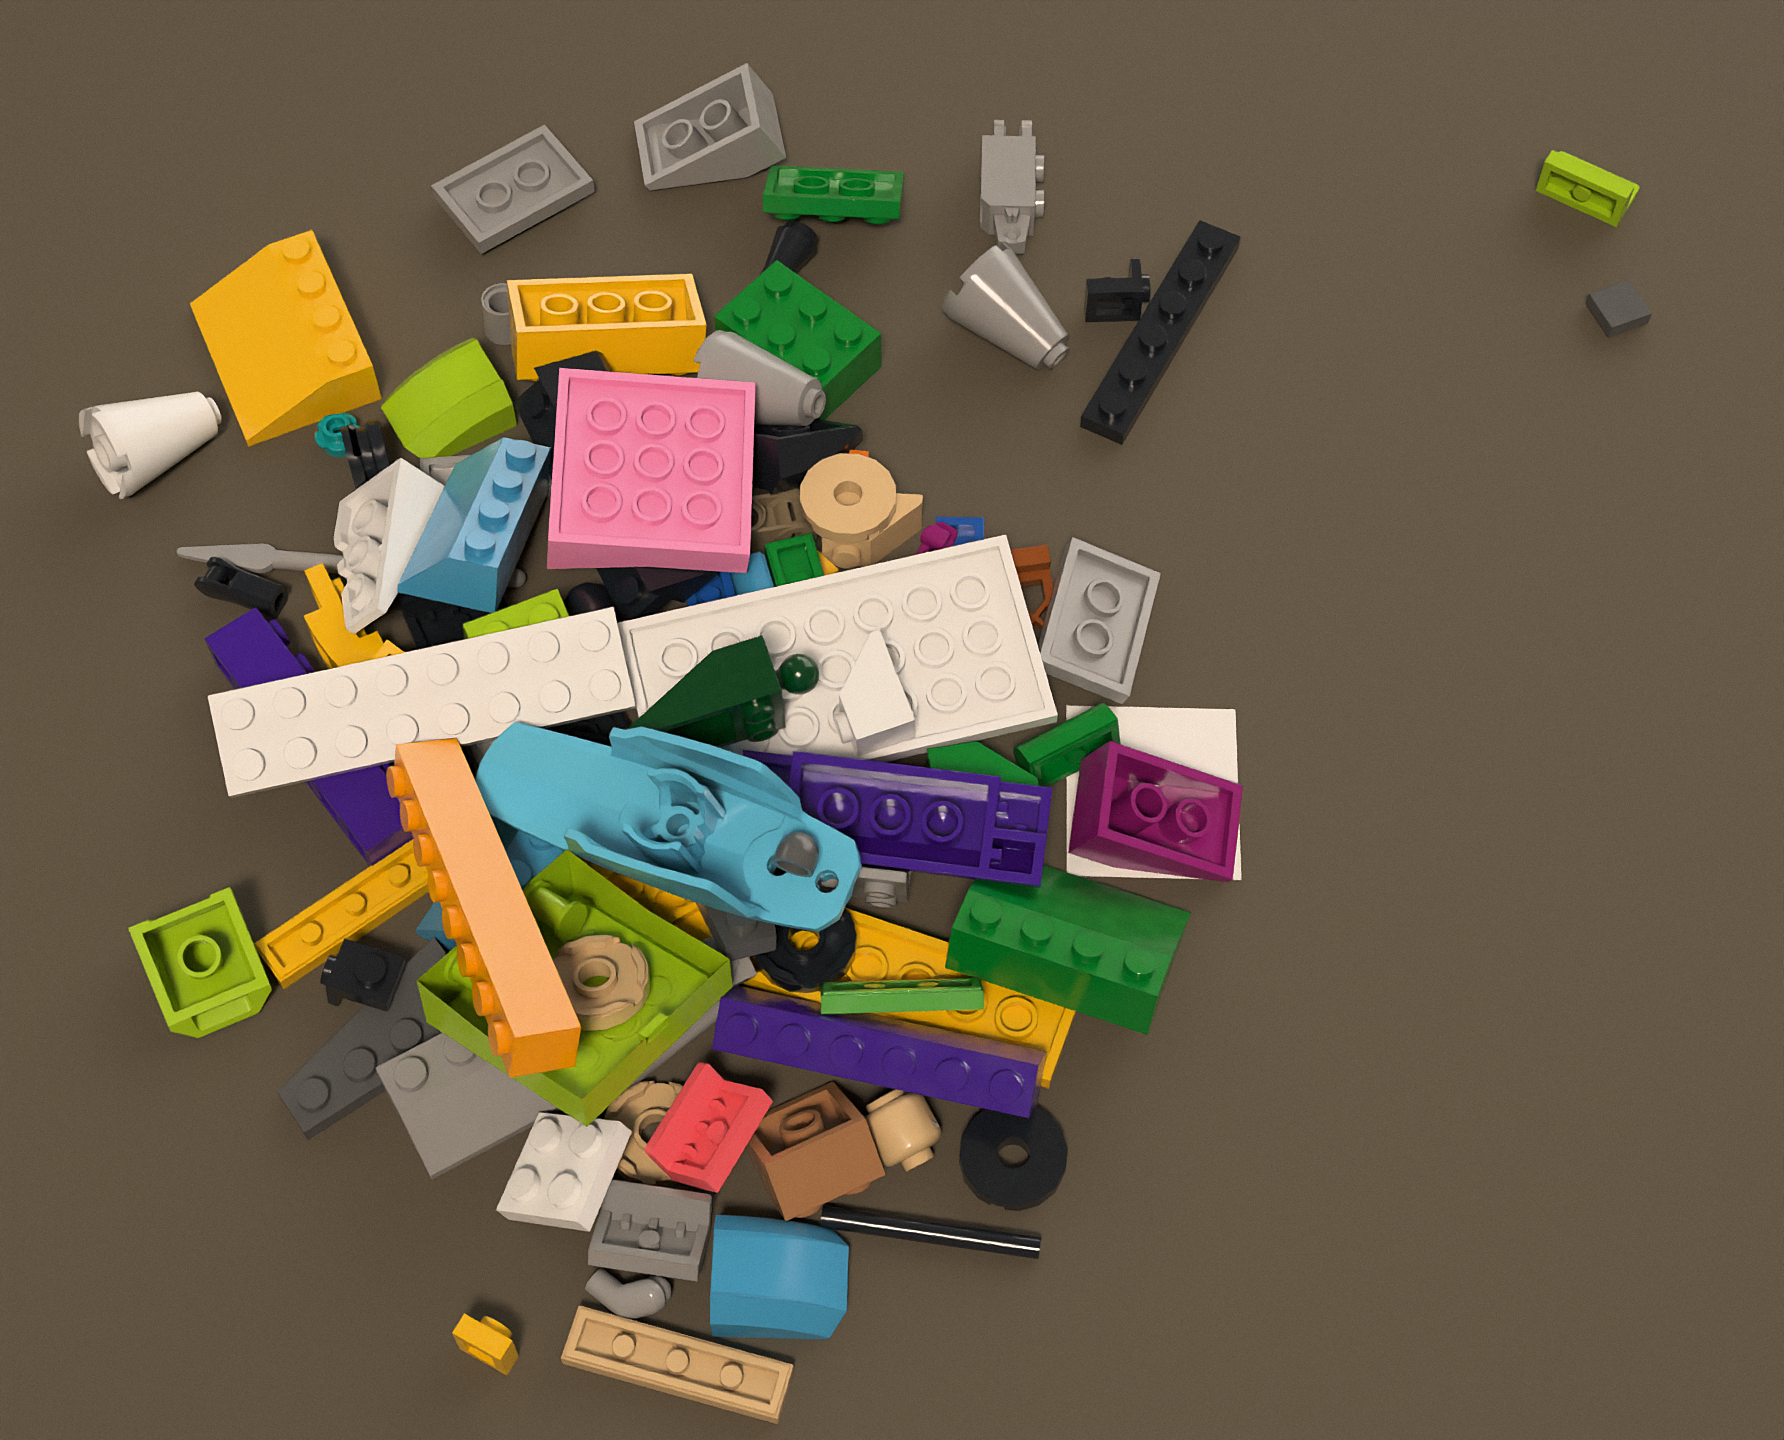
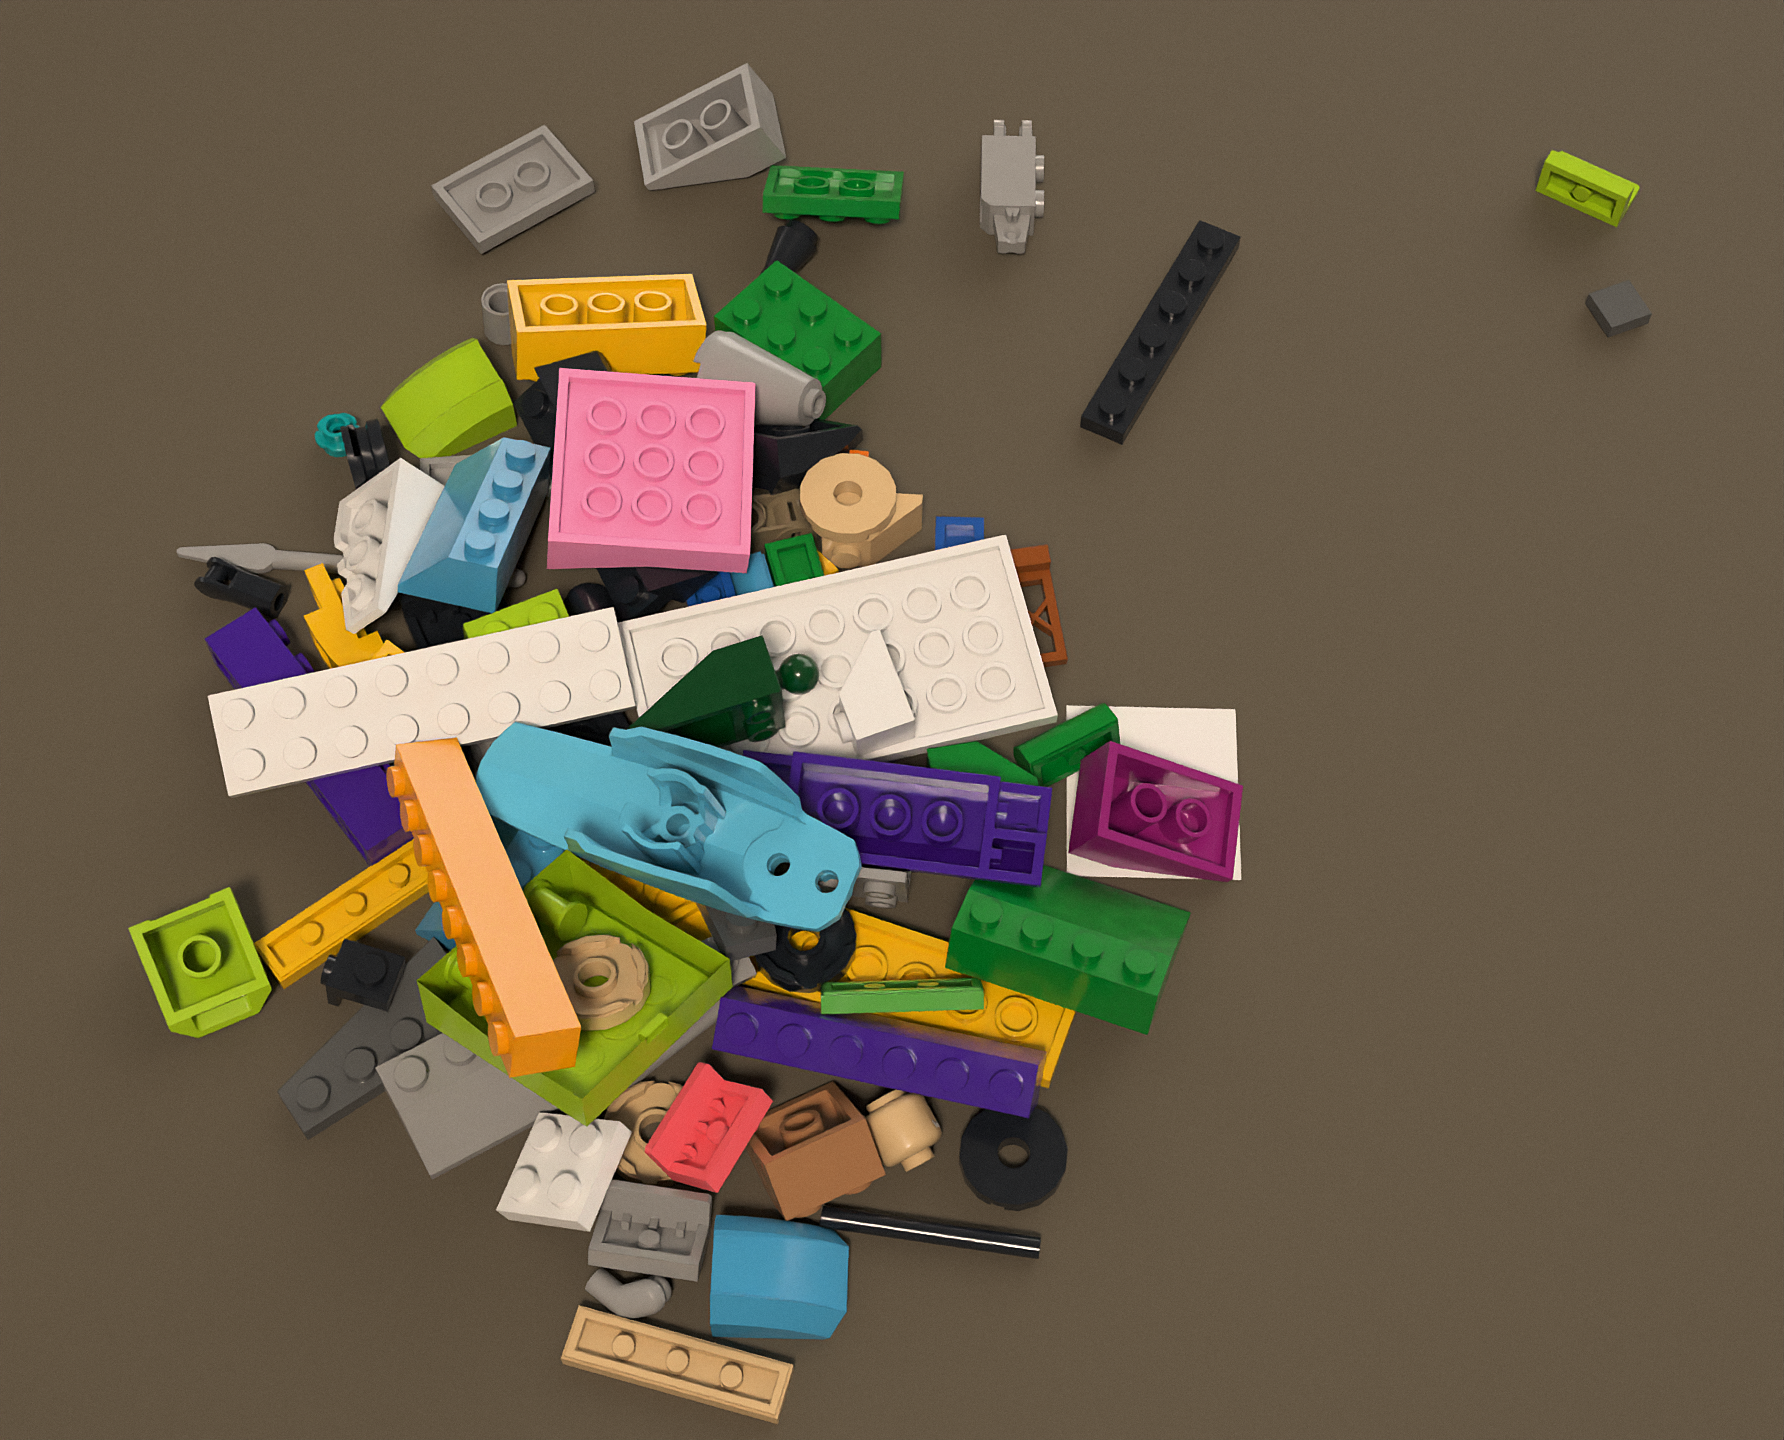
(146, 437): white cone -> none
(285, 341): yellow slope -> none
(487, 1342): yellow plate -> none
(797, 854): dark grey hinge -> none
(937, 537): magenta hand -> none
(1008, 309): light grey cone -> none
(1097, 620): light grey plate -> none
(1117, 298): black bracket -> none

